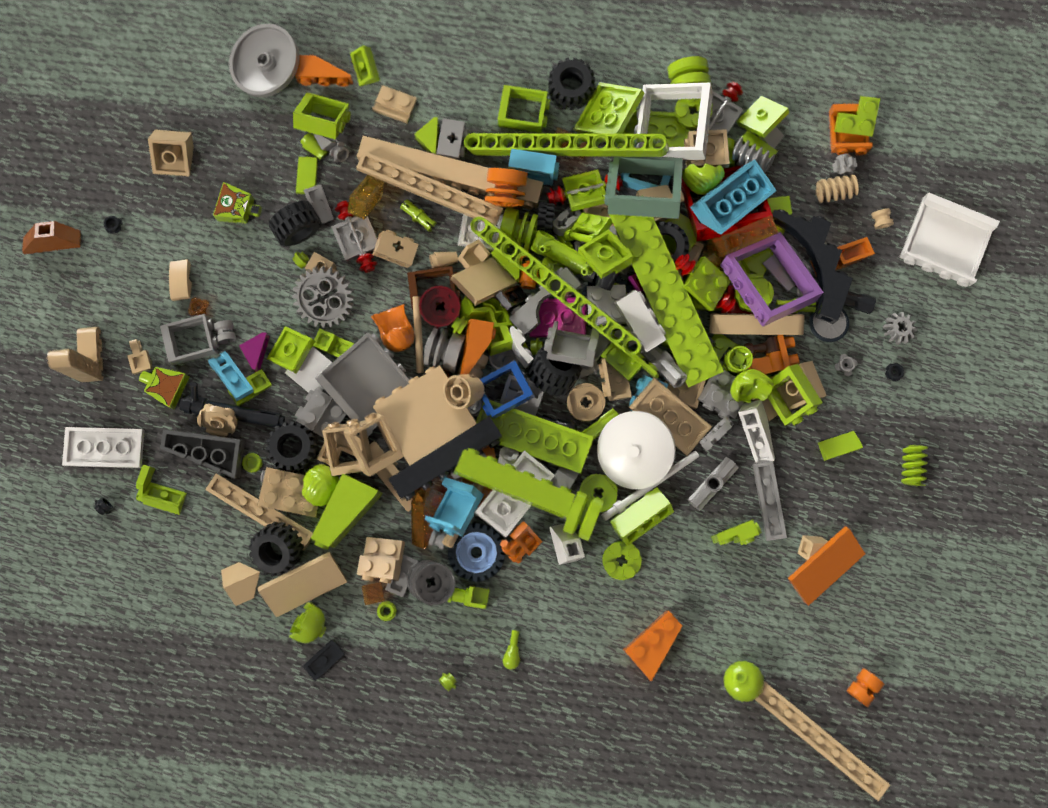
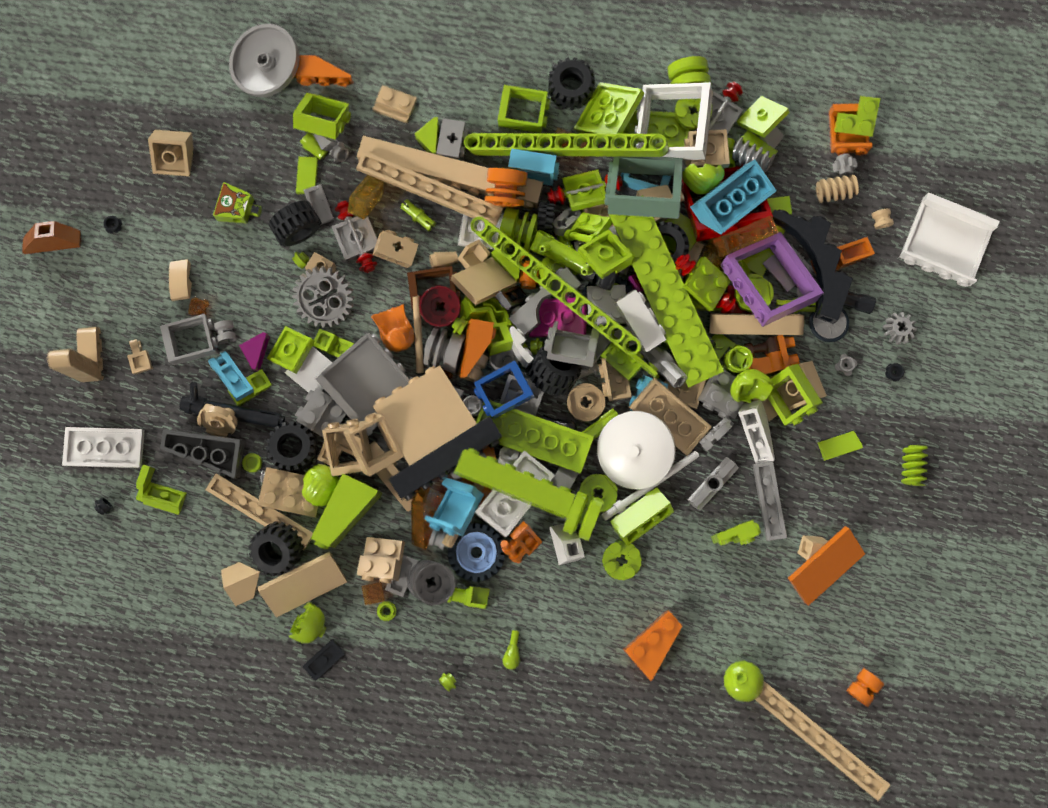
(164, 385): torso -> none
(364, 66): lime slope -> none
(463, 390): tan piece -> none

